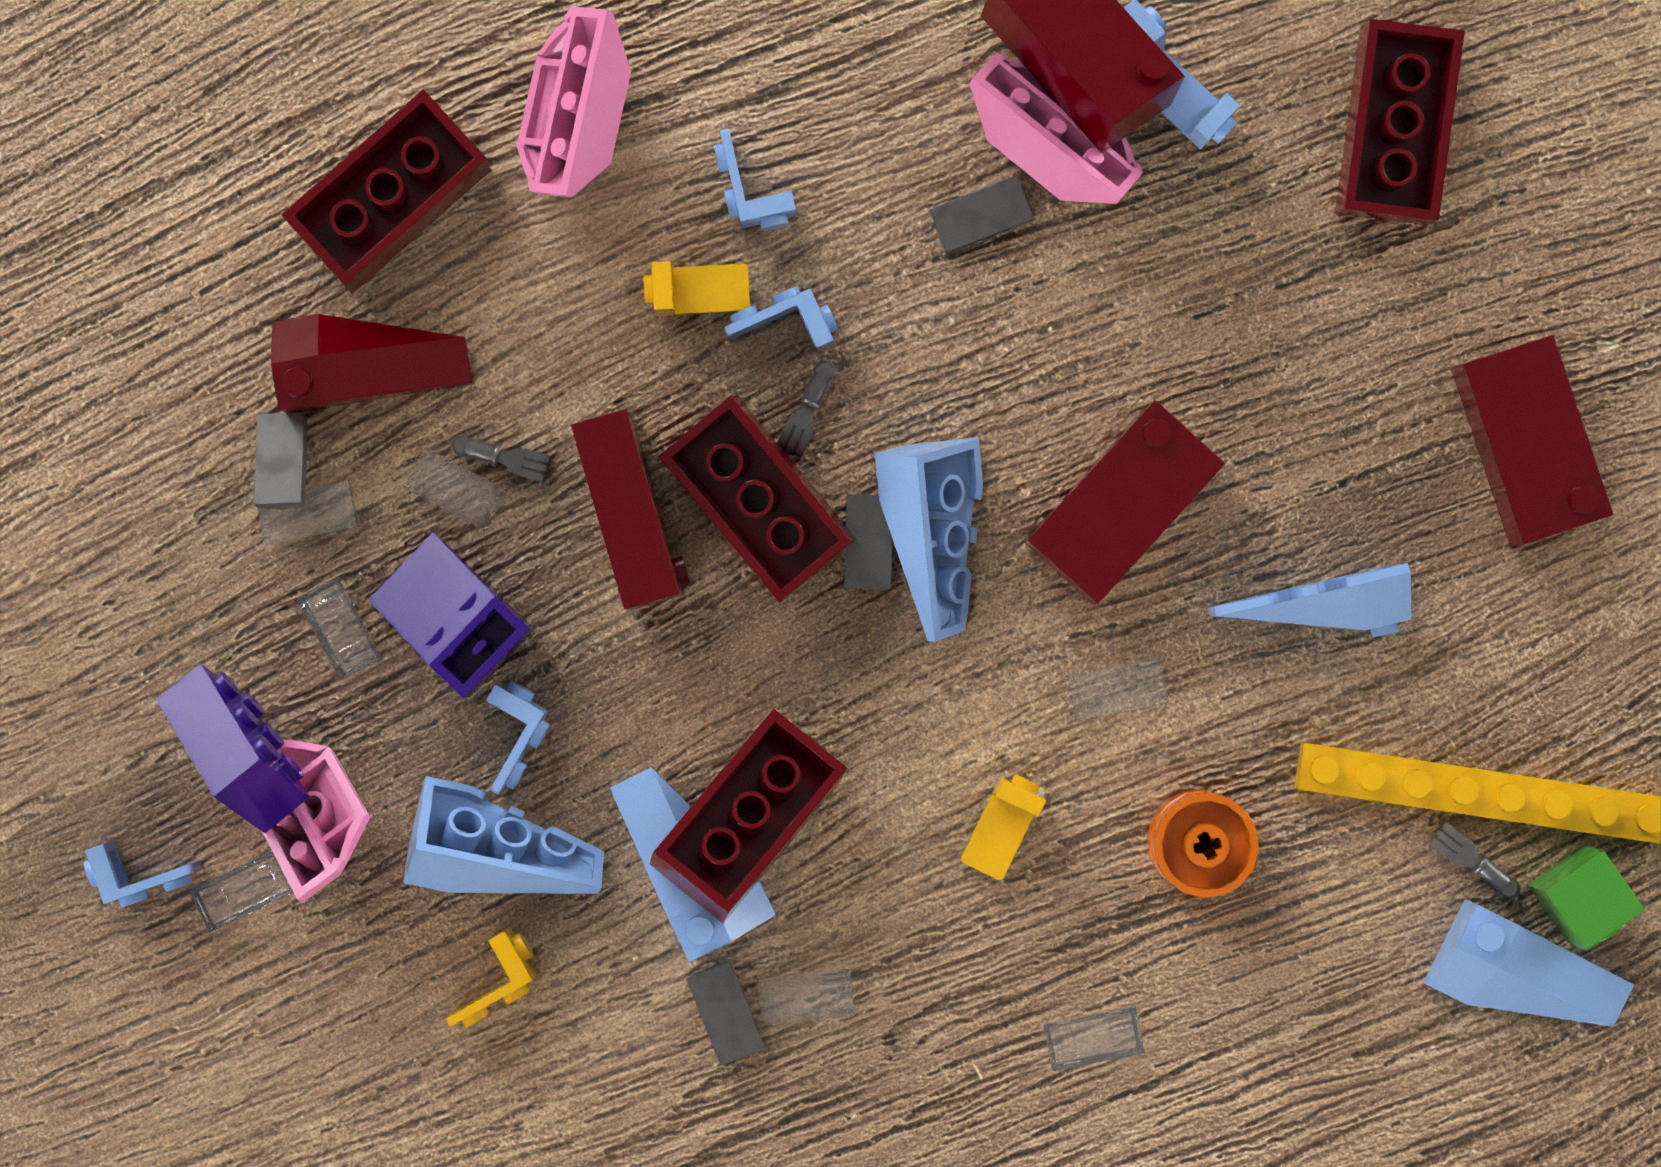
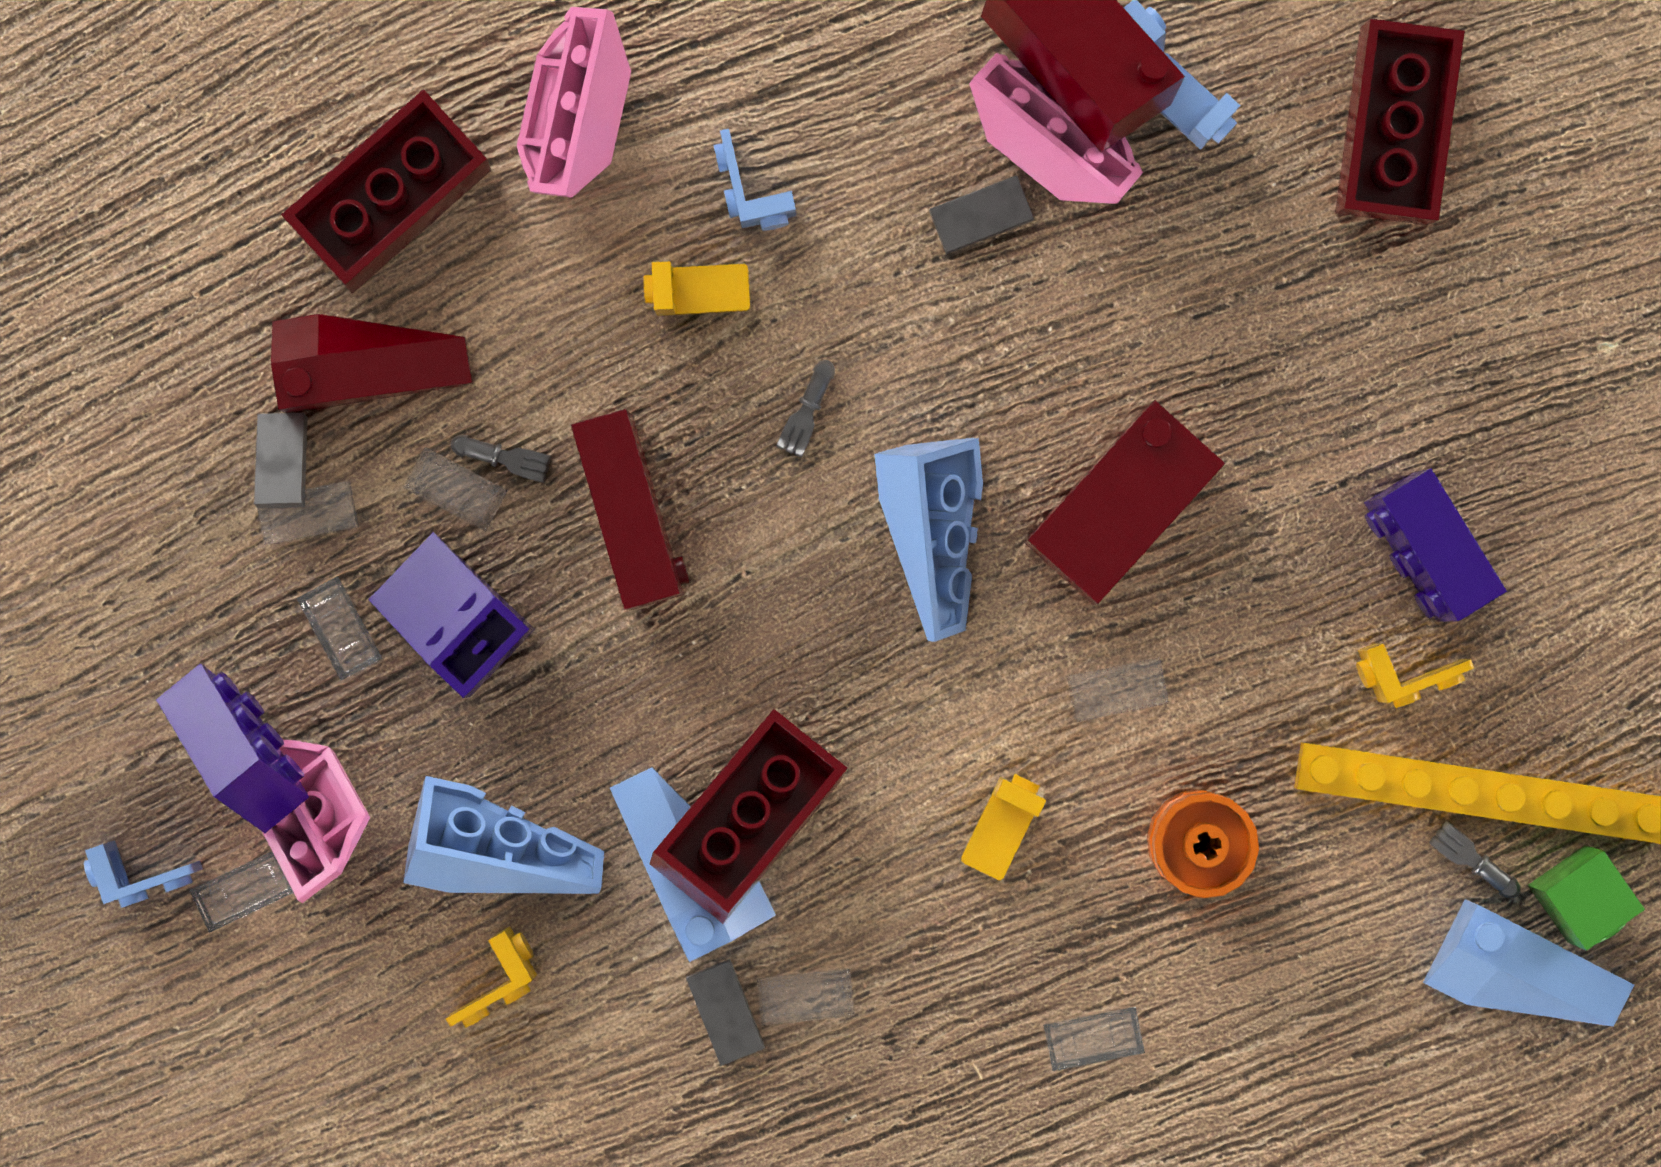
(518, 703): light blue bracket -> none
(757, 497): dark red brick -> none
(817, 321): light blue bracket -> none
(870, 556): flat silver tile -> none
(1356, 601): light blue wedge -> none
(1378, 672): none -> yellow bracket
(1433, 547): none -> dark purple brick
(1532, 441): dark red brick -> none

